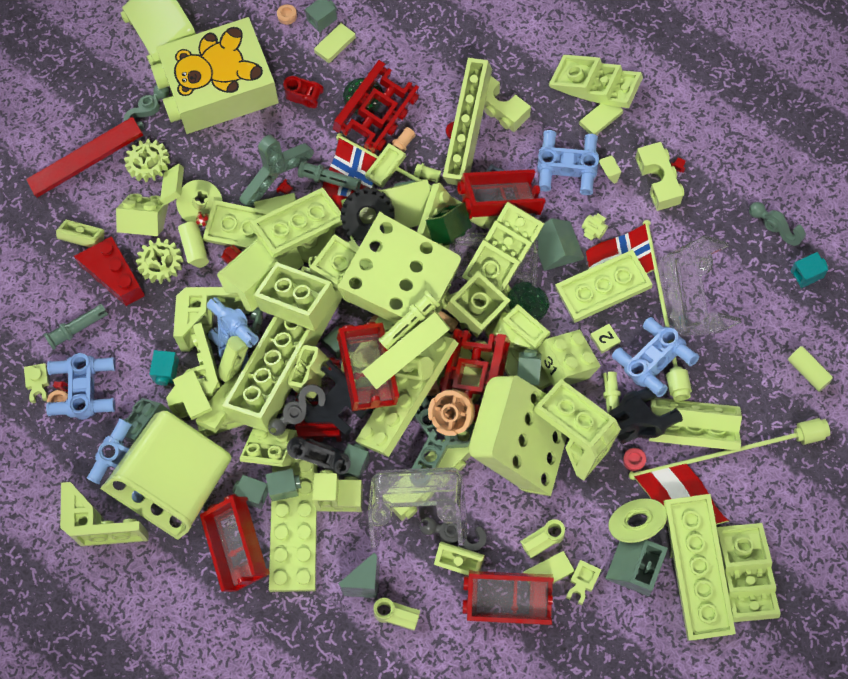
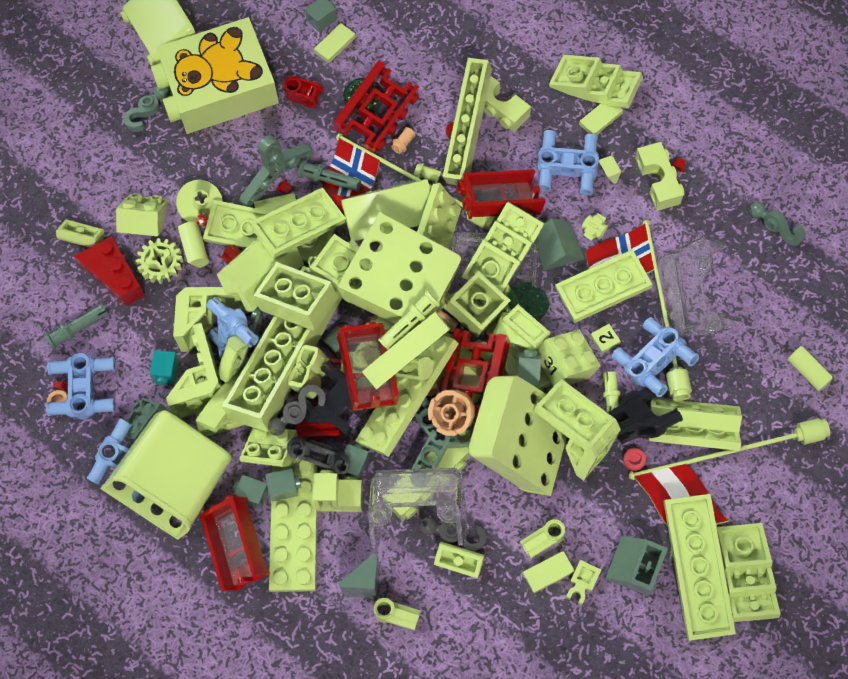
(36, 379): yellowish green plate -> none
(84, 157): red tile -> none
(88, 527): yellowish green bracket -> none
(147, 160): yellowish green gear -> none
(172, 184): yellowish green tile -> none
(192, 394): yellowish green tile -> none
(286, 14): light nougat tile -> none
(356, 202): black tyre -> none
(385, 165): yellowish green tile -> none
(449, 224): dark green brick -> none
(508, 597): door -> none
(656, 520): yellowish green piece -> none
(809, 269): teal brick -> none

